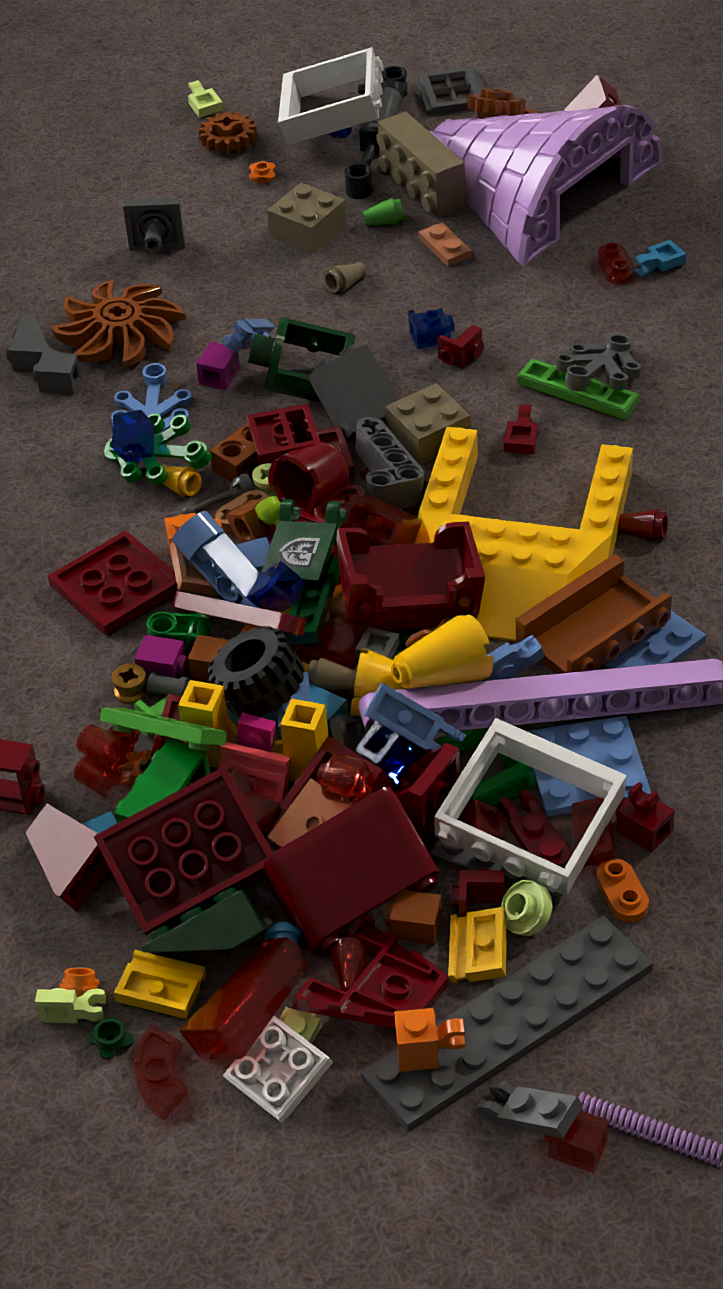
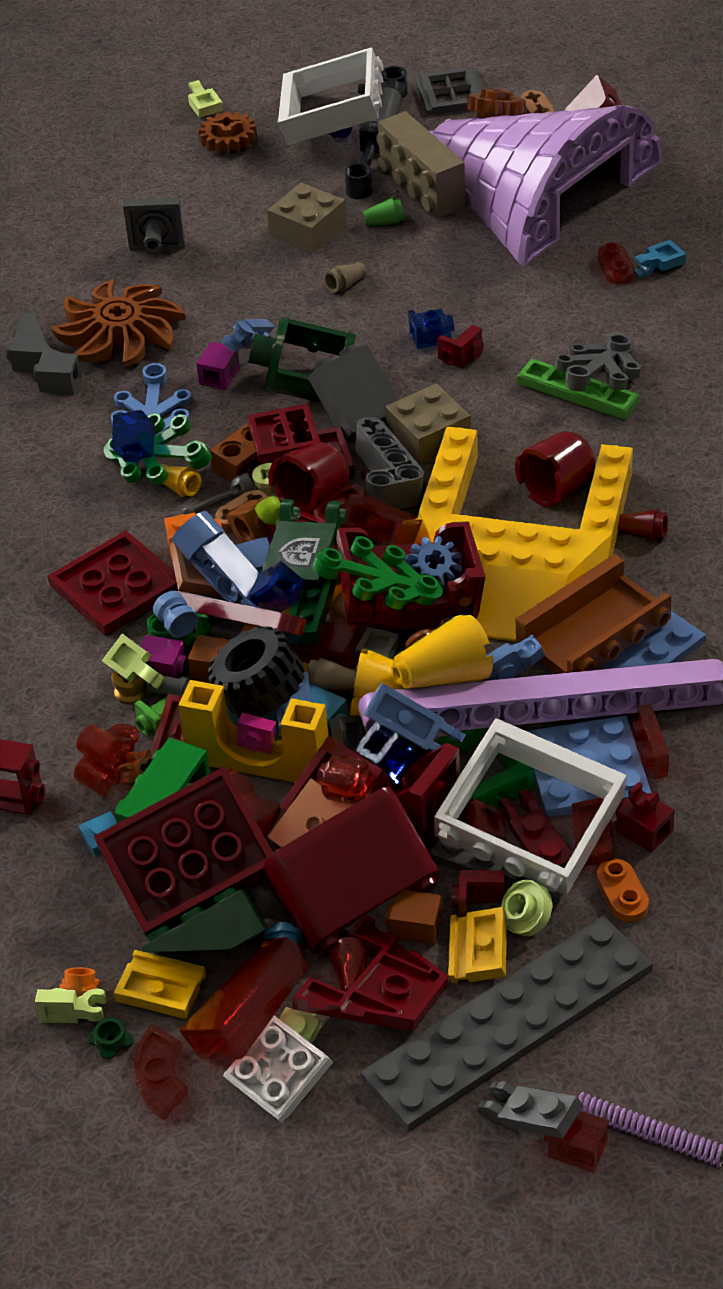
(67, 855): slope -> none
(130, 660): none -> yellowish green plate
(175, 614): none -> medium blue wheel
(198, 736): bright green plate -> none
(262, 172): orange plate -> none
(263, 768): coral plate -> none
(418, 588): none -> green plant
(420, 1038): orange brick -> none
(445, 244): nougat plate -> none
(447, 561): none -> medium blue gear
(521, 434): dark red plate -> none
(536, 102): none -> medium nougat beam
(555, 467): none -> dark red cylinder
(654, 750): none -> clear red plate

